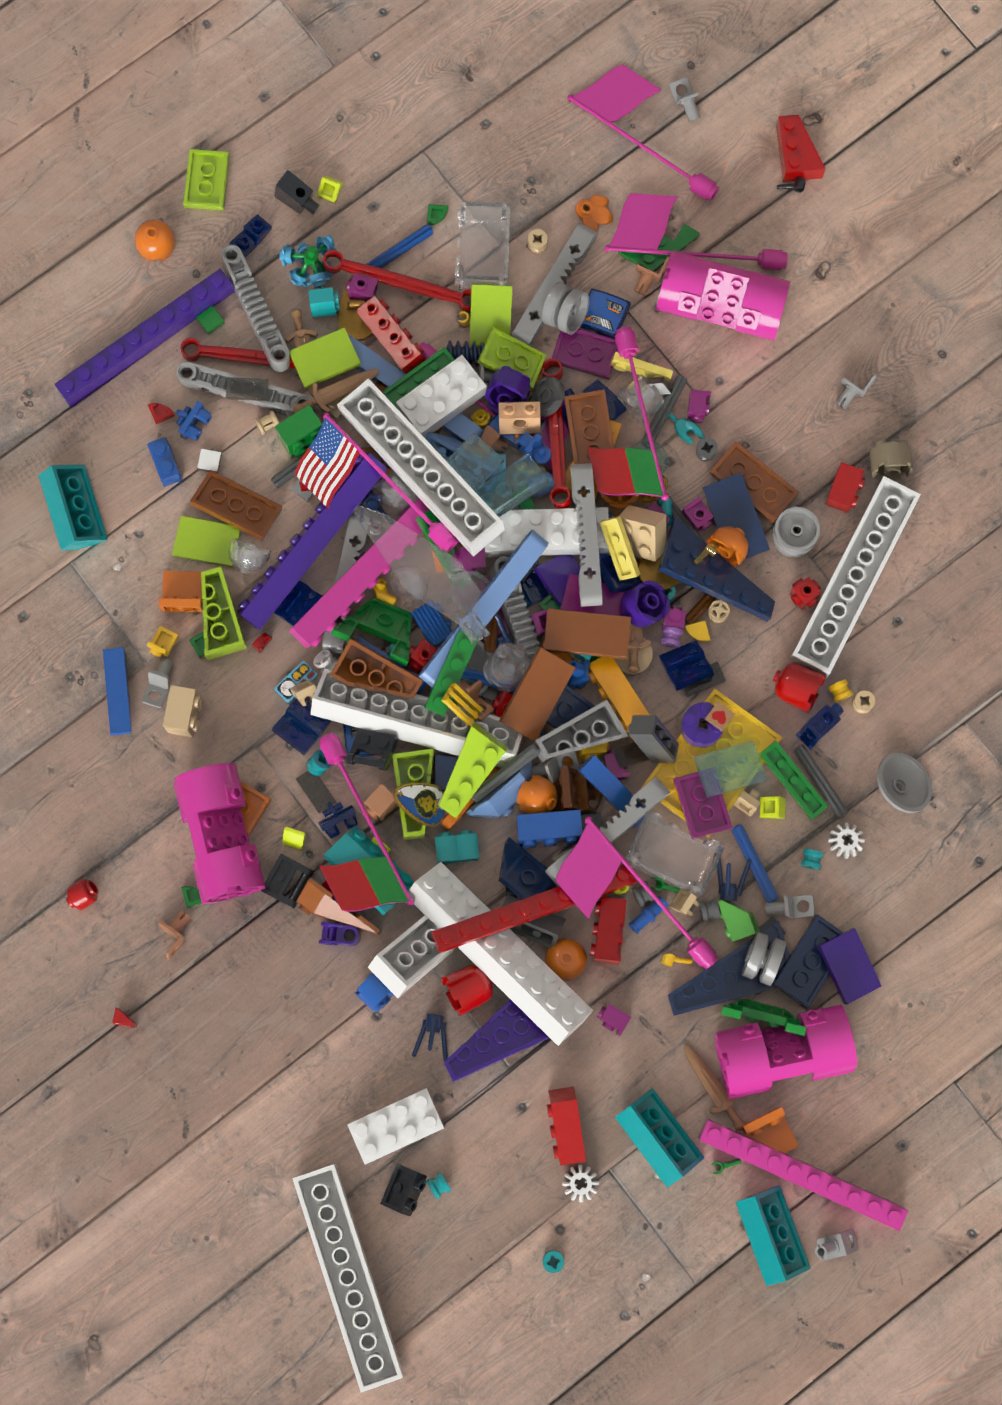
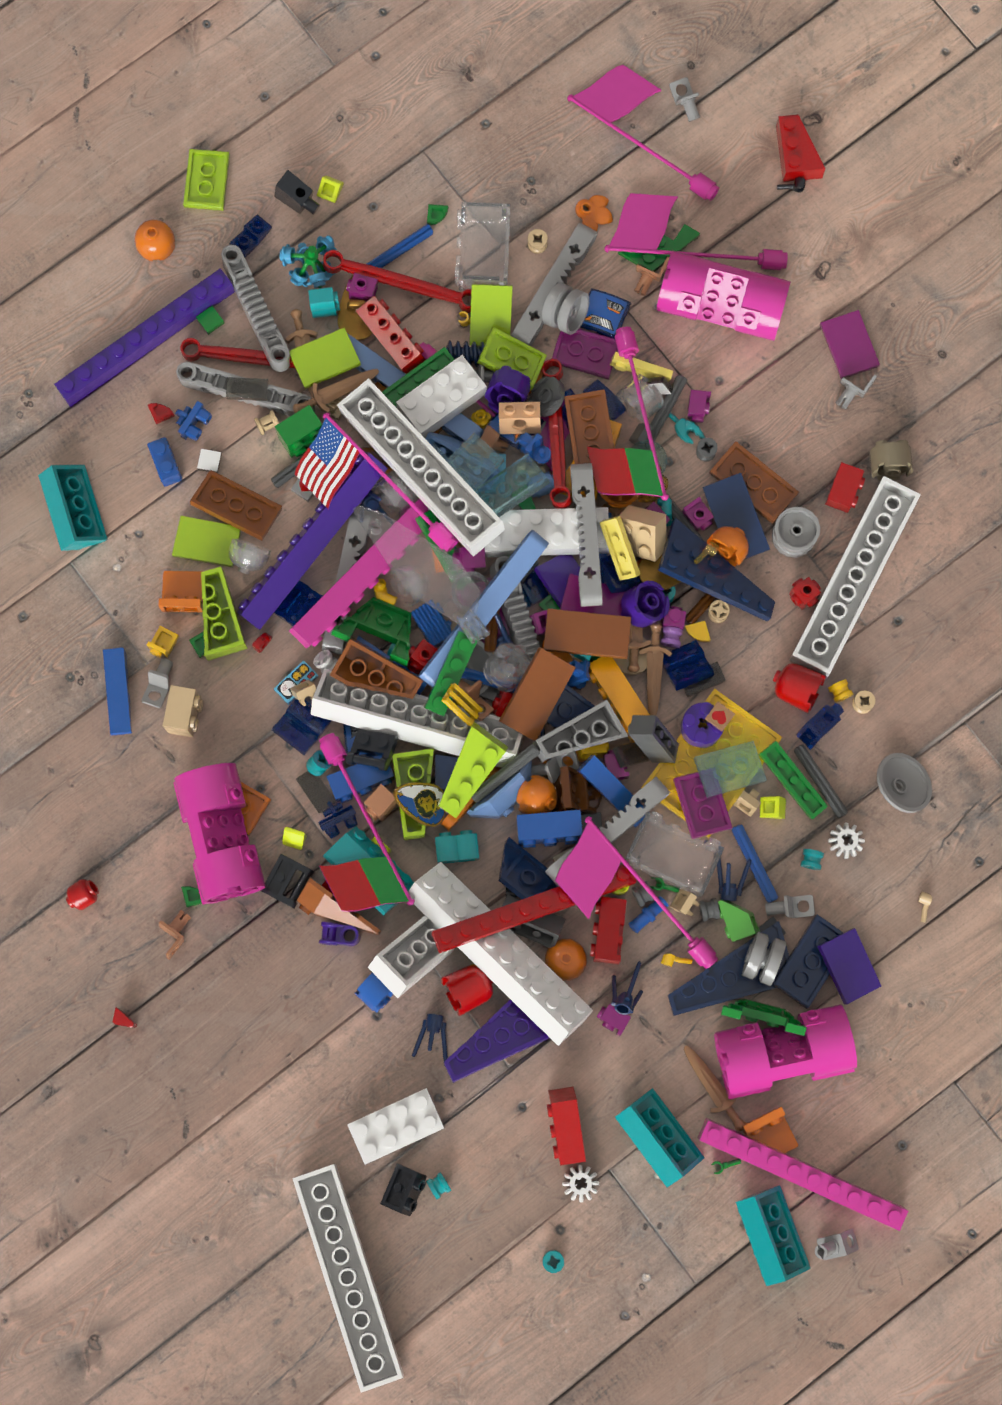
(363, 779): none -> blue brick
(624, 1002): none -> dark blue plant
(640, 433): none -> dark grey tile
(654, 668): none -> medium nougat sword
(849, 344): none -> magenta tile
(925, 899): none -> tan hand

